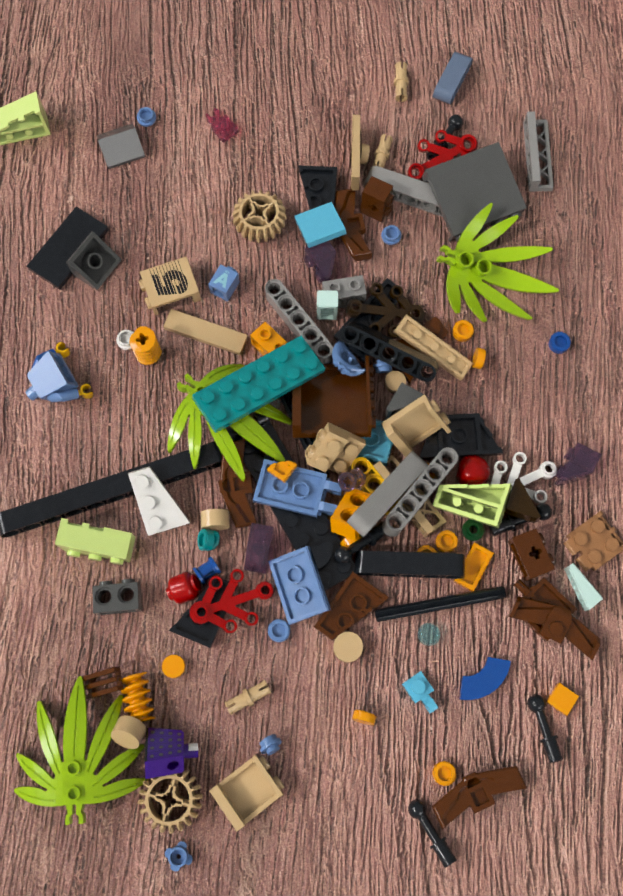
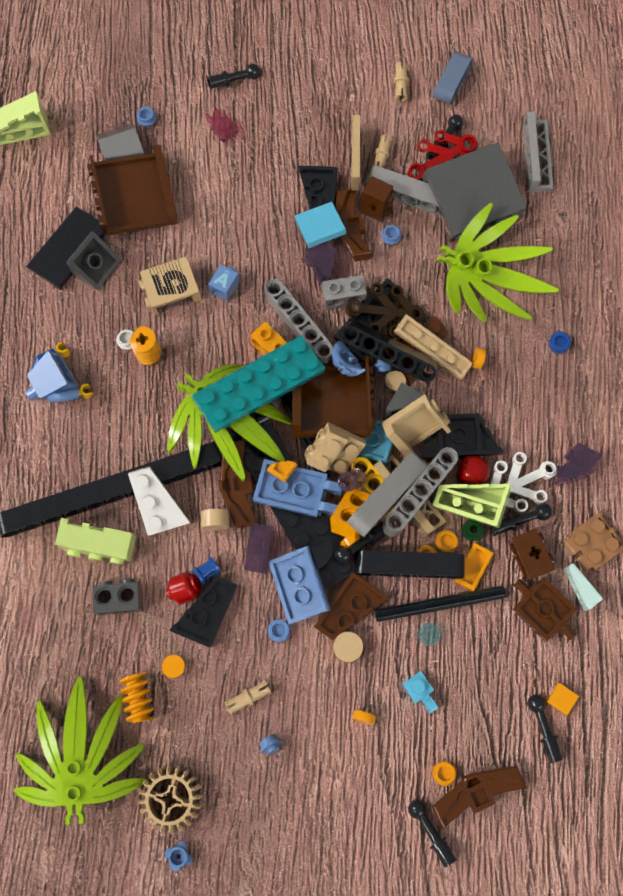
(91, 685): reddish brown tile -> none
(128, 732): tan piece -> none
(133, 193): none -> reddish brown panel
(166, 752): dark purple torso -> none
(205, 332): tan tile -> none
(208, 539): teal tile -> none
(227, 602): red plant -> none
(247, 791): tan panel -> none
(252, 71): none -> black pin
(260, 205): tan gear -> none
(327, 305): light aqua slope -> none
(364, 153): tan tile -> none
(463, 330): light orange tile -> none
(484, 681): blue tile -> none
(520, 504): dark brown slope -> none
(556, 624): reddish brown plate -> none

